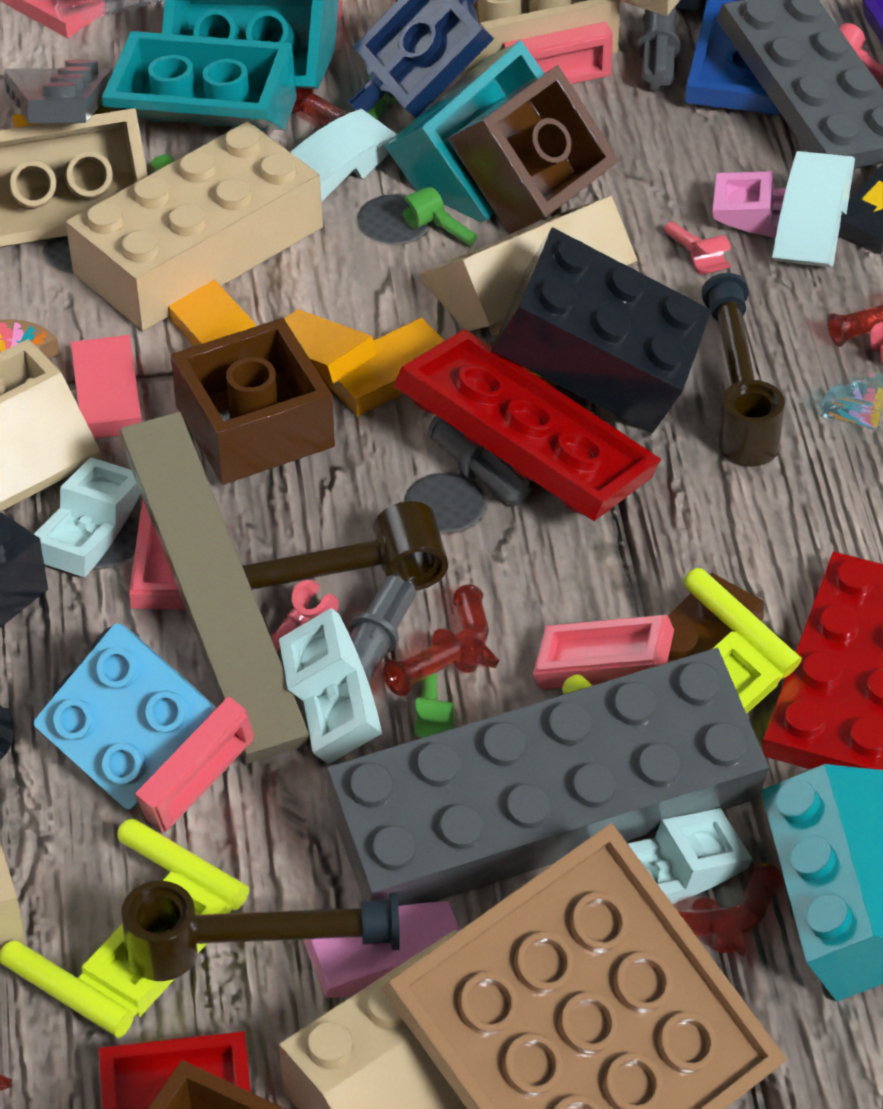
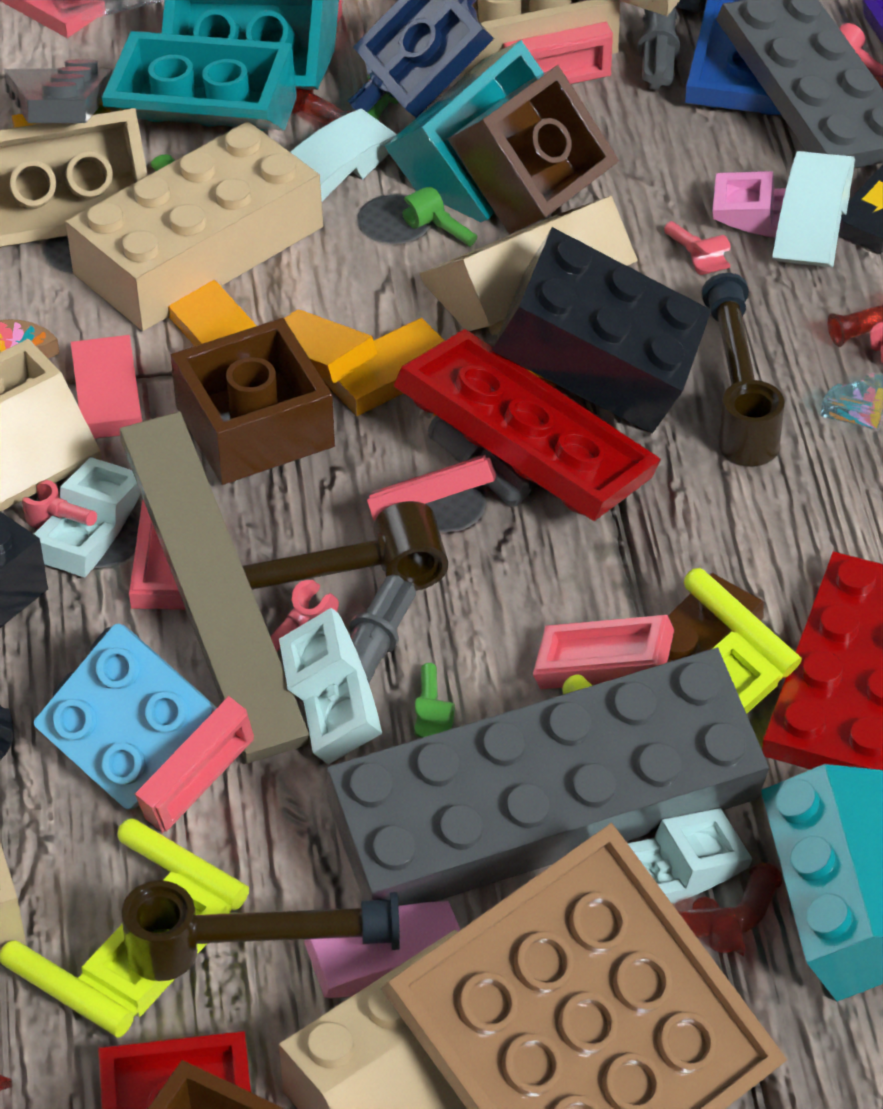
(50, 504): none -> coral hand
(434, 484): none -> coral tile
(463, 649): clear red piece -> none

